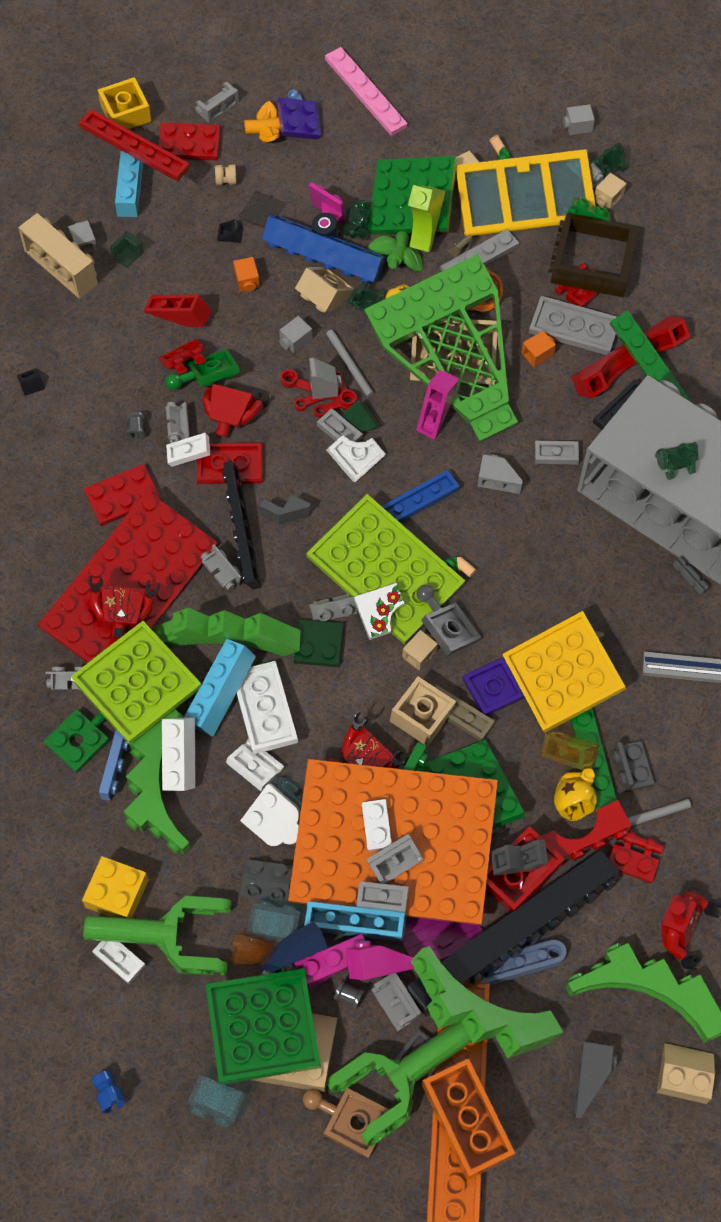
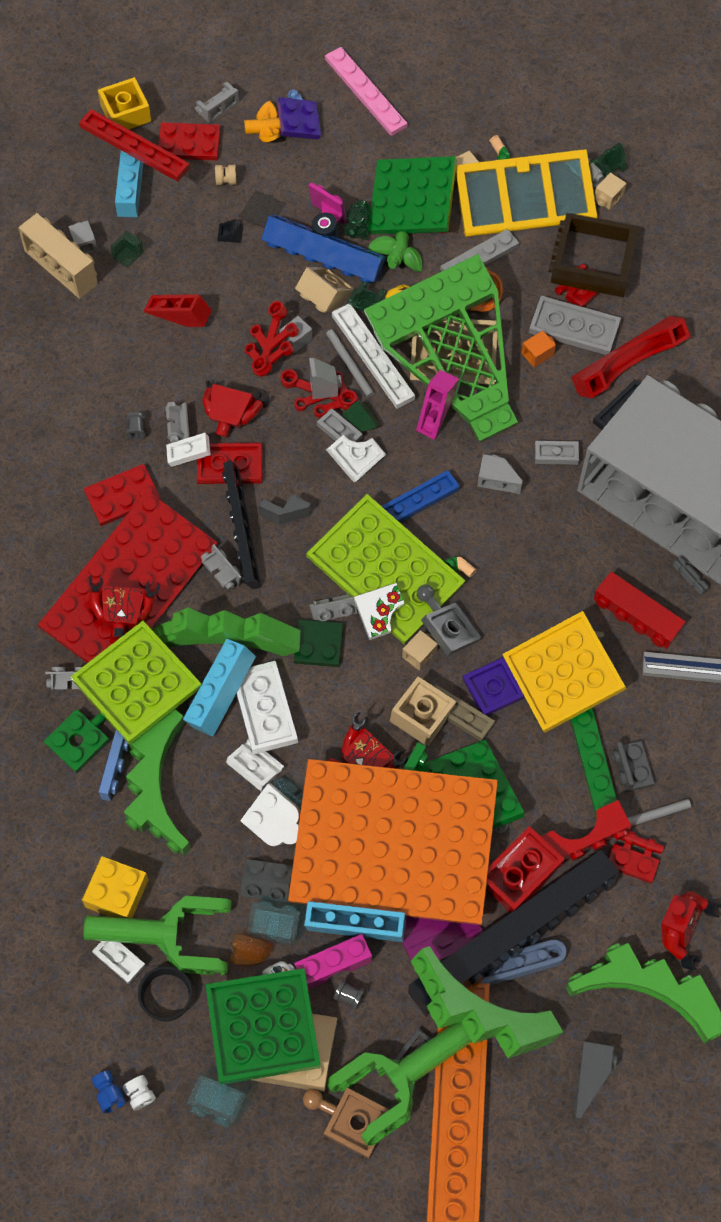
(30, 381): black slope -> none
(139, 1092): none -> white wheel
(165, 970): none -> black tyre
(178, 754): white brick -> none
(188, 351): red plate -> none
(217, 367): green plate -> none
(246, 274): orange brick -> none
(263, 364): none -> red plant
(295, 947): dark blue slope -> none
(373, 356): none -> white plate
(373, 961): dark pink slope -> none
(376, 824): white plate -> none
(382, 896): light grey plate -> none
(395, 859): light grey hinge -> none
(396, 1001): light grey hinge -> none
(426, 209): lime arch -> none
(461, 246): dark tan slope -> none
(468, 1119): orange brick -> none
(518, 859): dark grey slope -> none
(569, 750): clear yellow brick -> none
(575, 795): yellow piece -> none
(579, 119): light grey brick -> none
(583, 207): green hinge -> none
(638, 610): none -> red brick
(642, 350): green plate -> none
(677, 458): clear green piece -> none
(686, 1073): tan slope -> none

